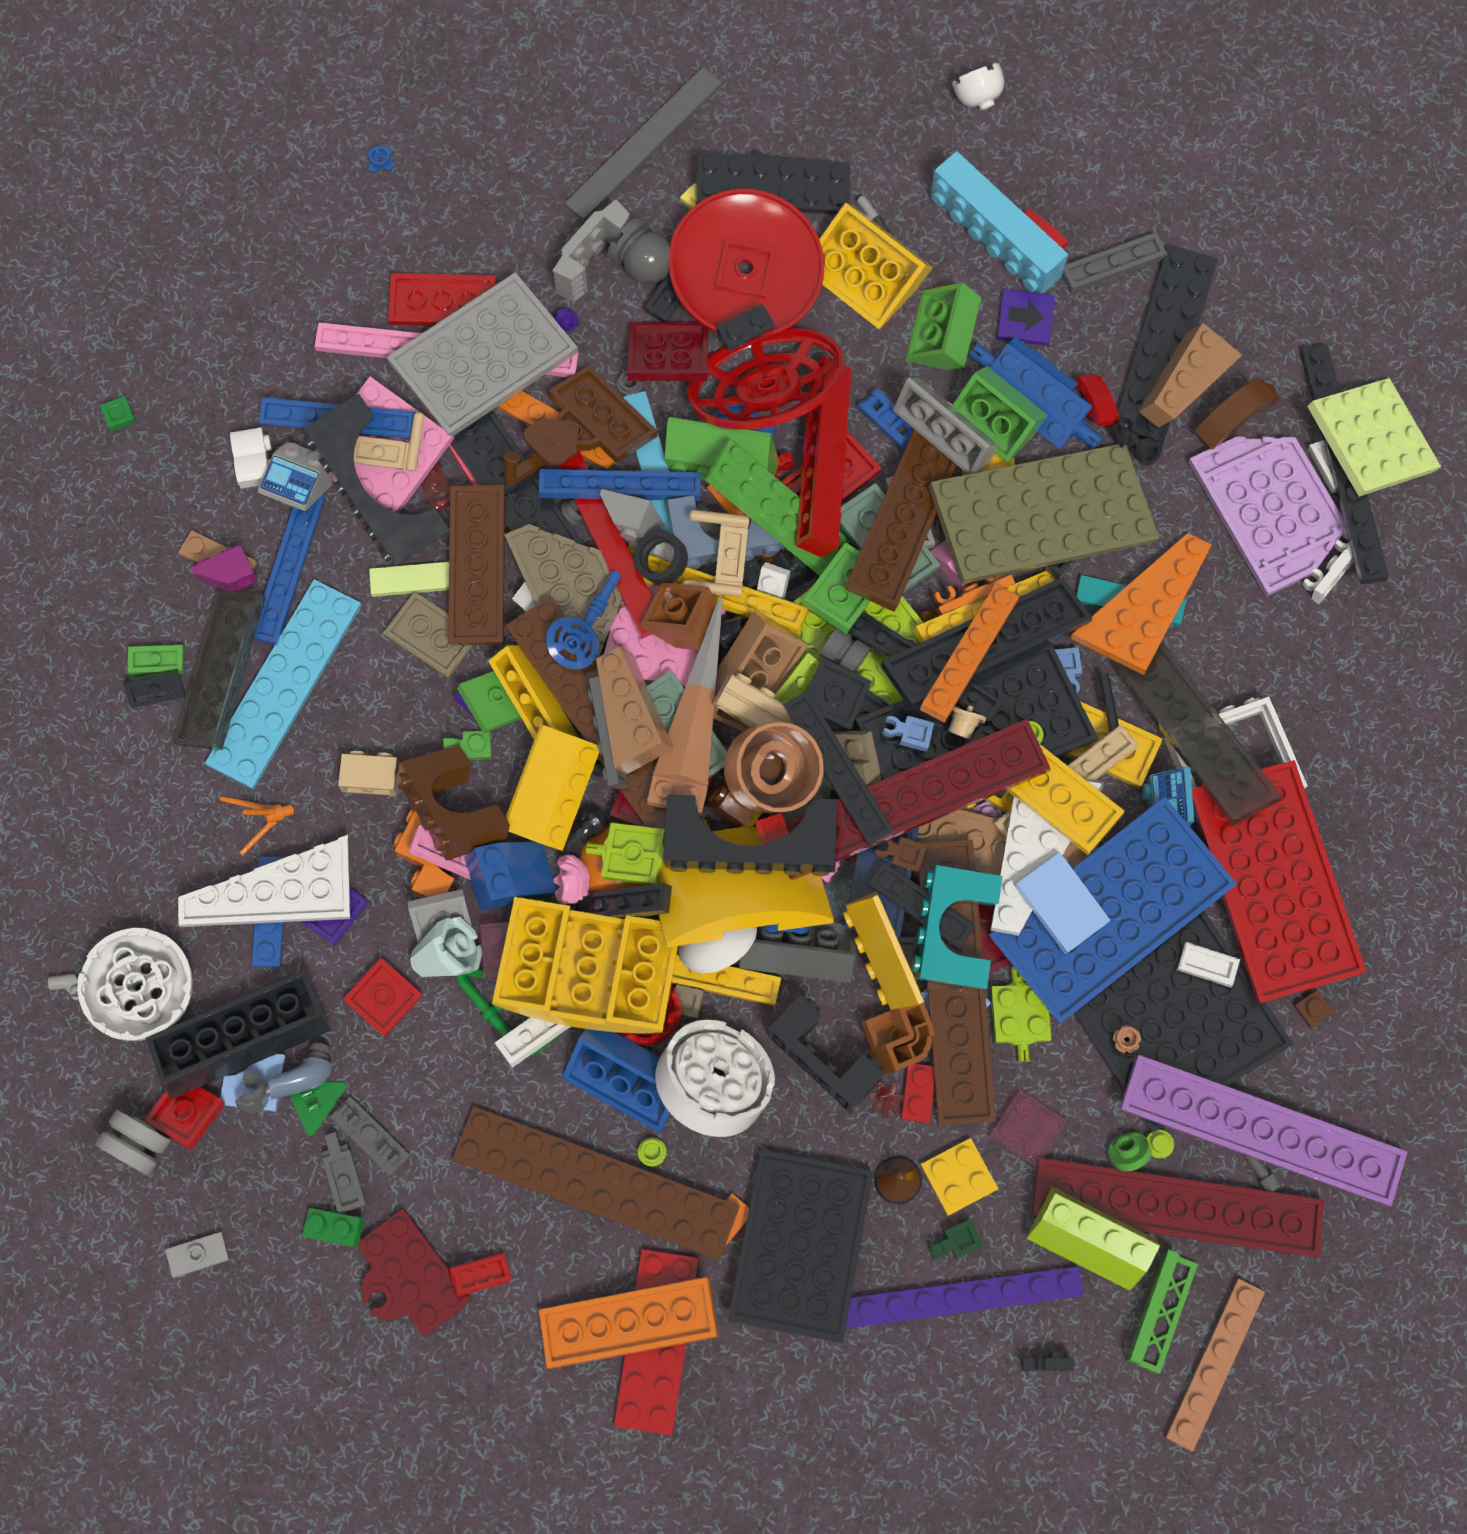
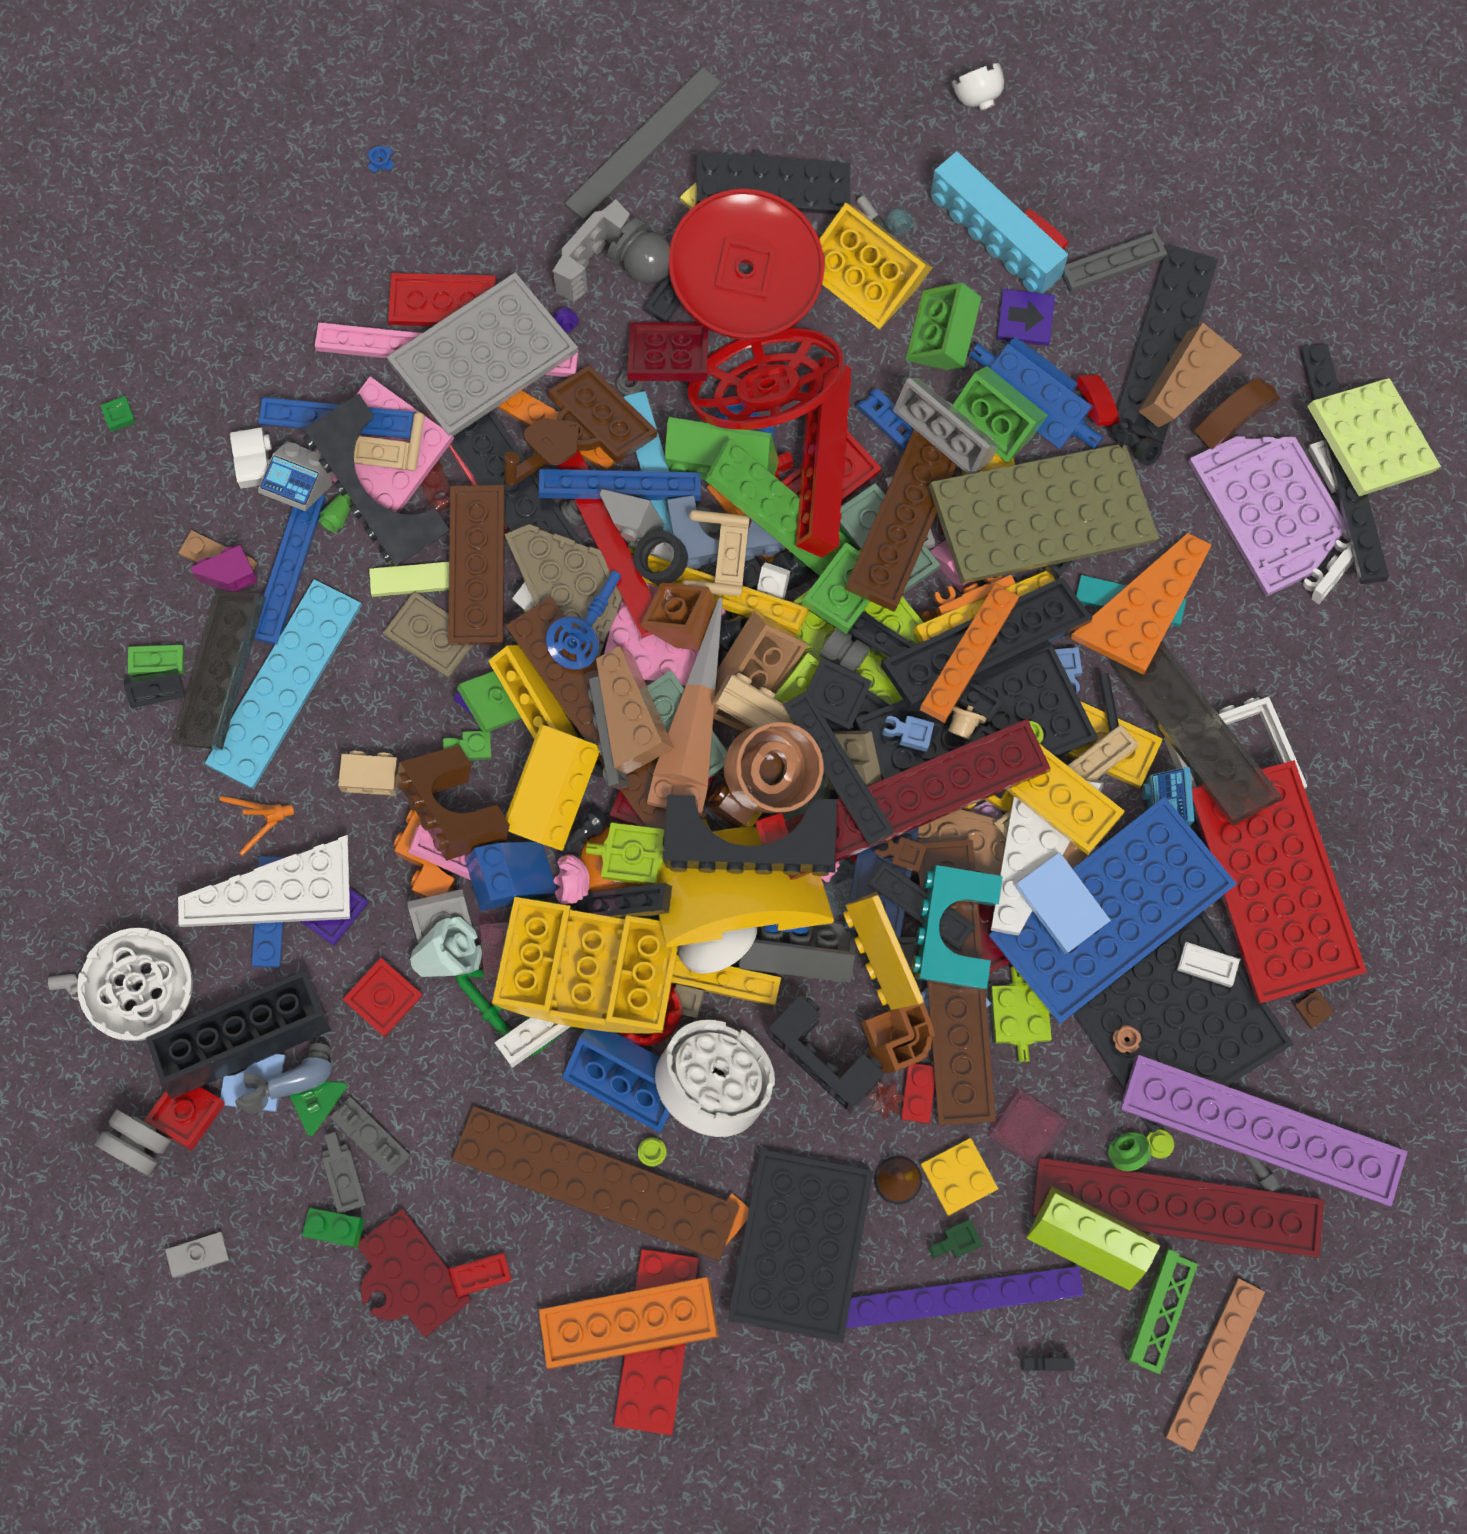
(335, 513): none -> bright green cone
(745, 327): black plate -> none
(899, 221): none -> clear light blue plate

